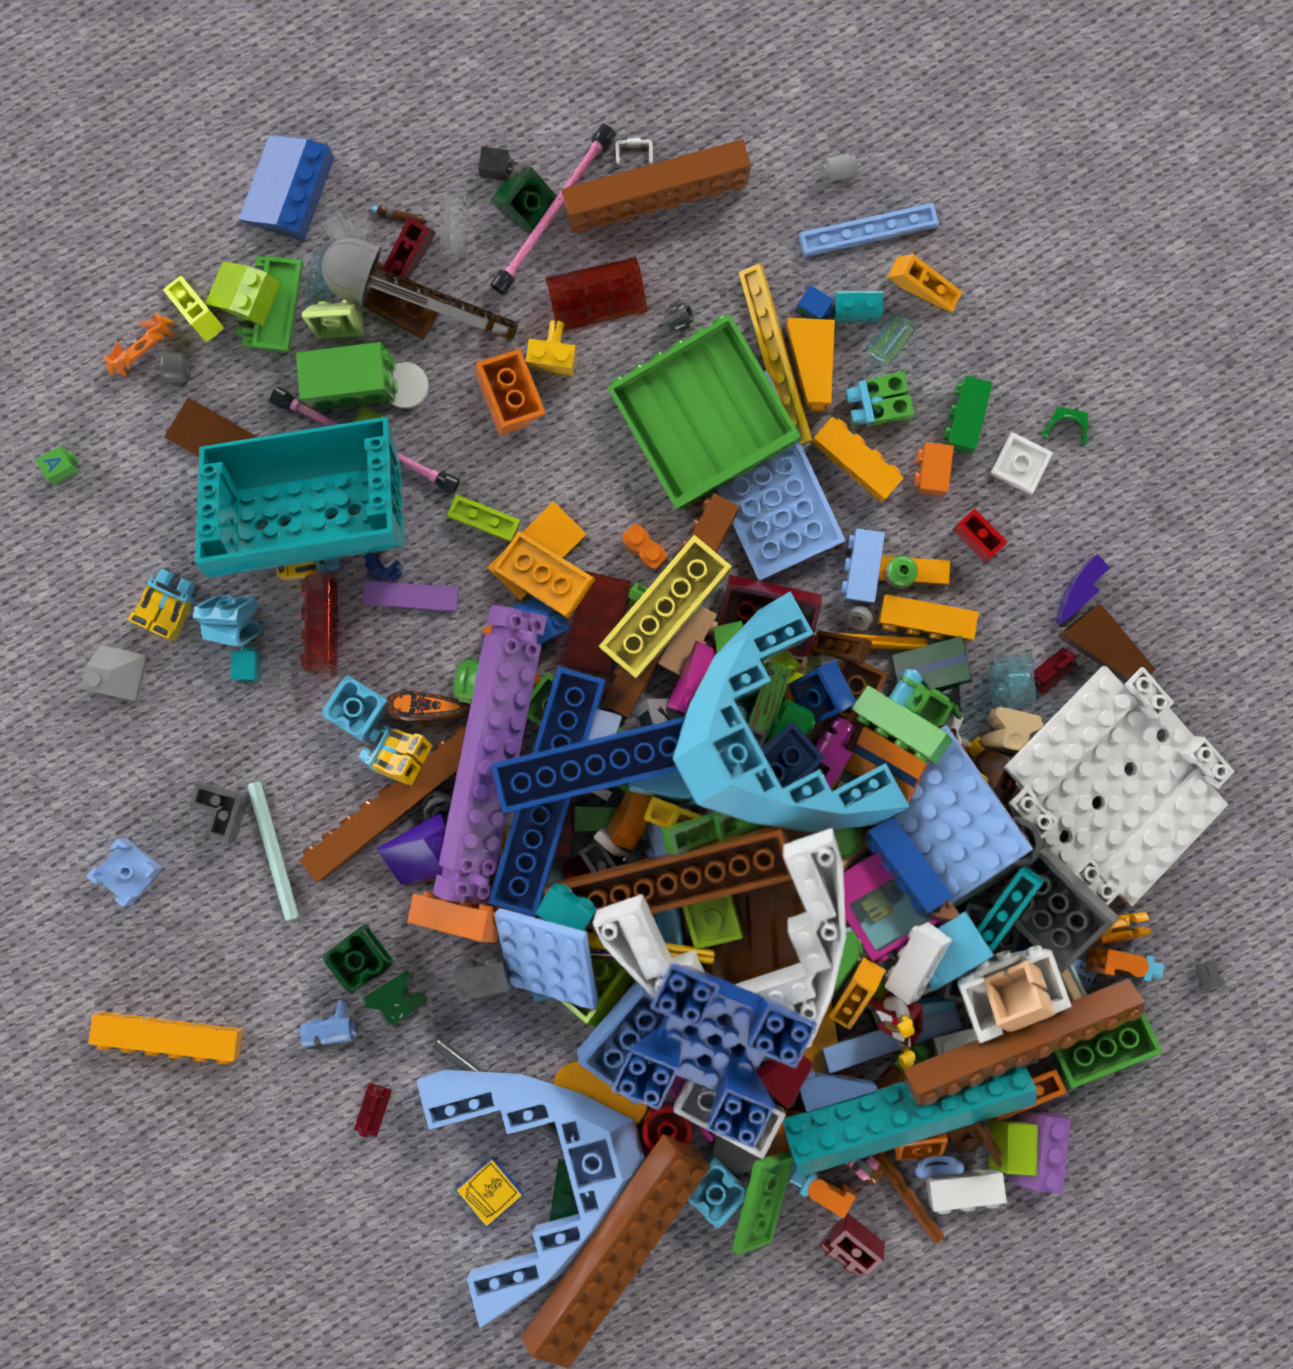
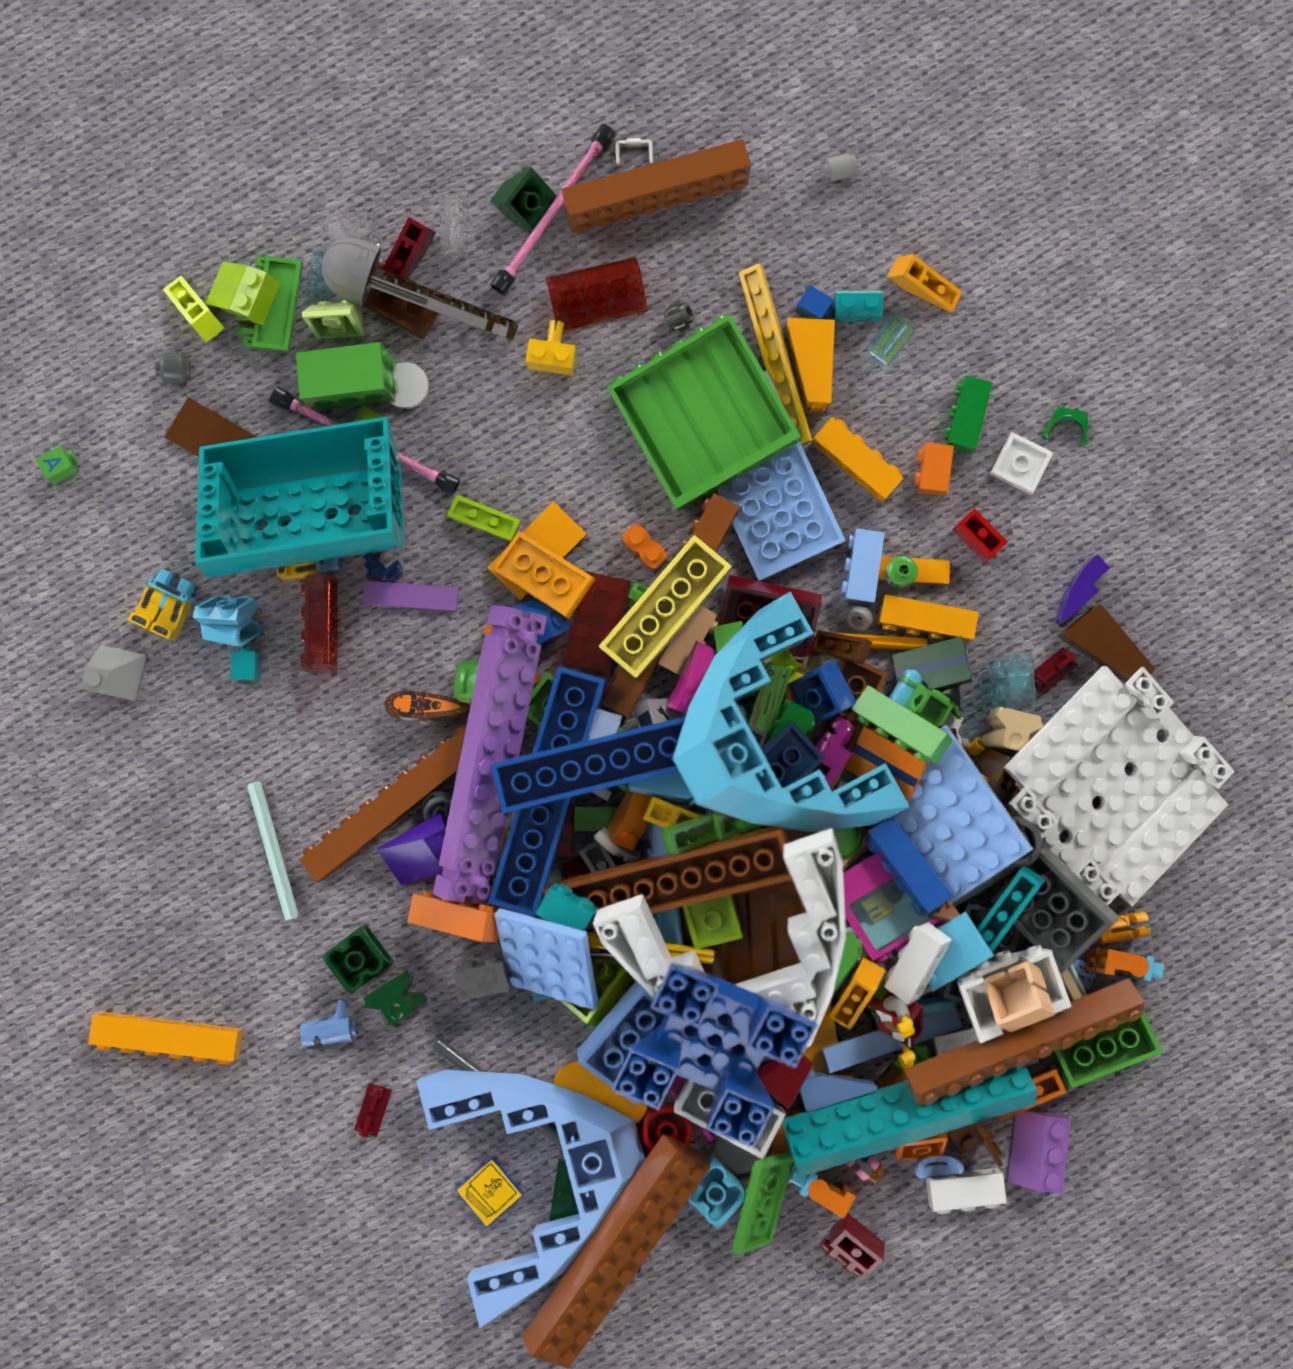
(119, 359): orange piece -> none
(126, 872): light blue panel -> none
(226, 810): flat silver brick -> none
(287, 186): slope -> none
(355, 708): medium azure piece -> none
(395, 753): yellow hips -> none
(396, 214): reddish brown piece -> none
(495, 163): pearl dark grey brick -> none
(509, 391): orange slope -> none
(868, 230): light blue tile -> none
(881, 400): bright green hips -> none
(910, 1198): dark orange axle -> none
(1018, 1146): lime slope -> none
(1211, 978): dark grey bush -> none

